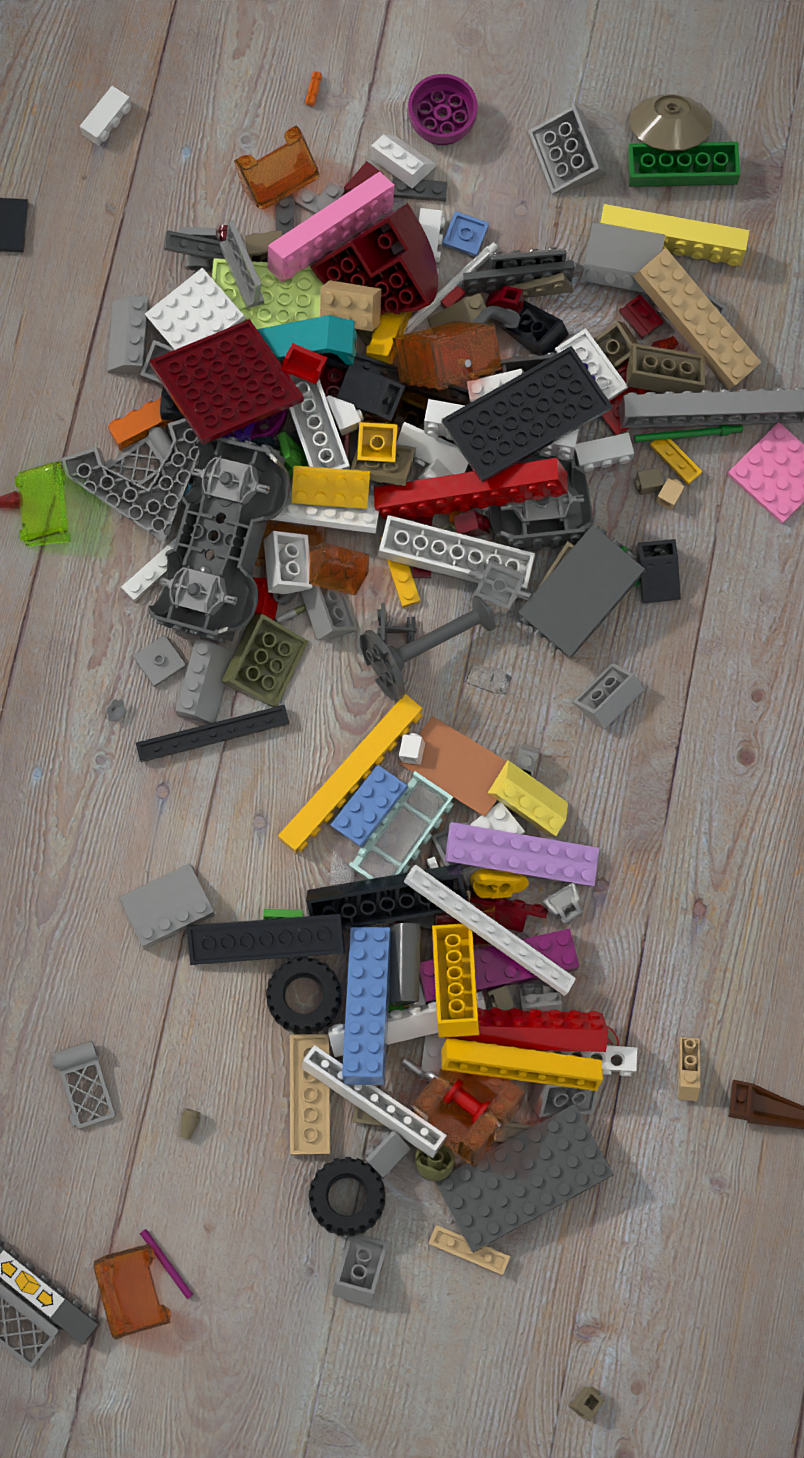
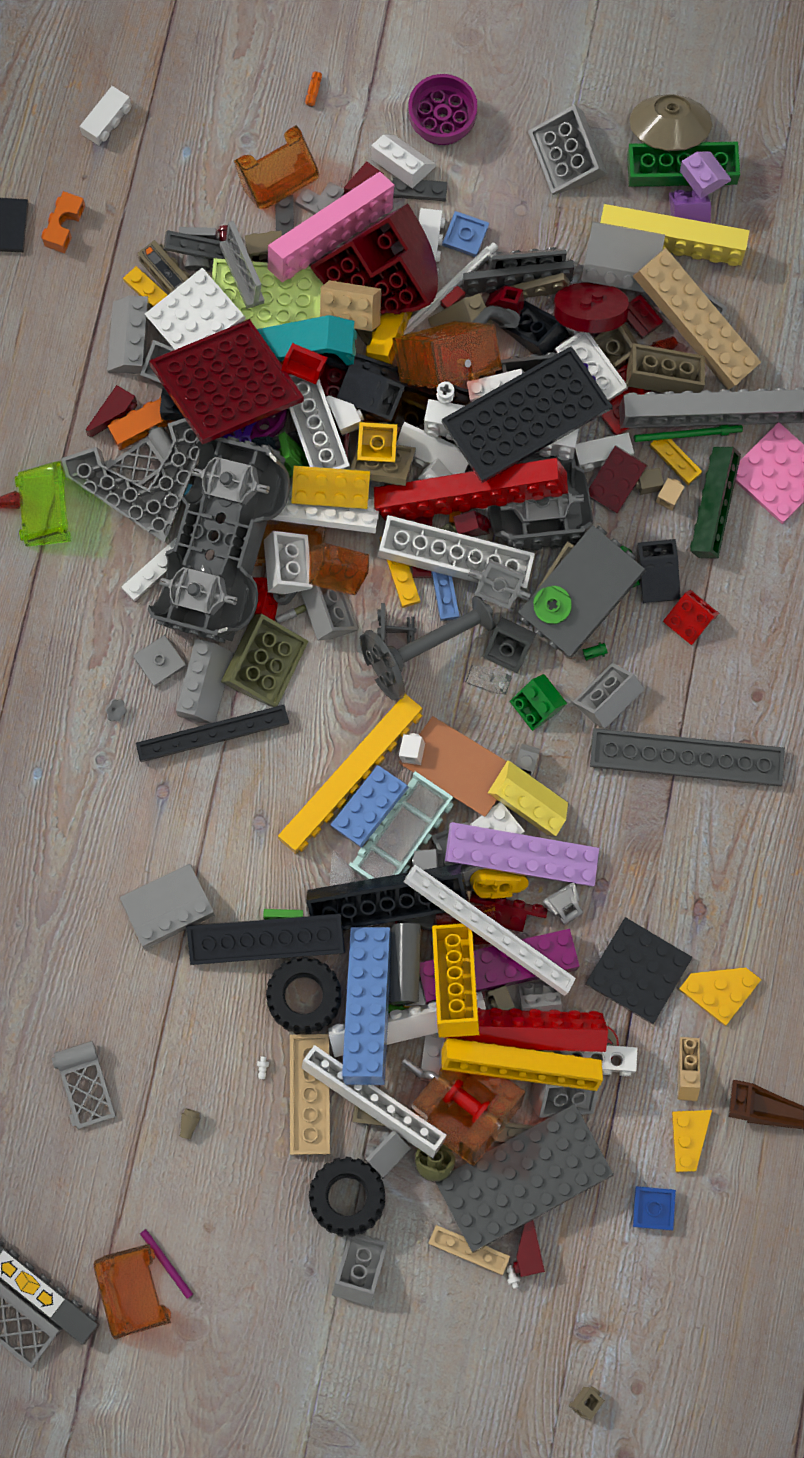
(67, 208): none -> orange arch
(116, 406): none -> dark red slope
(144, 286): none -> yellow plate
(162, 267): none -> brick
(262, 1067): none -> white piece
(428, 859): none -> light grey brick
(445, 392): none -> white pin
(445, 596): none -> medium blue plate
(509, 645): none -> dark grey slope
(513, 1279): none -> white piece
(528, 1254): none -> dark red slope
(538, 702): none -> green slope
(550, 594): none -> bright green plate
(591, 307): none -> dark red brick
(595, 651): none -> green pin
(616, 479): none -> dark red plate
(639, 970): none -> black plate
(654, 1208): none -> blue plate
(687, 757): none -> dark grey plate
(688, 1138): none -> yellow wing
(689, 206): none -> medium lavender slope
(690, 616): none -> red bracket
(704, 173): none -> lavender slope
(715, 502): none -> dark green brick
(720, 991): none -> yellow plate

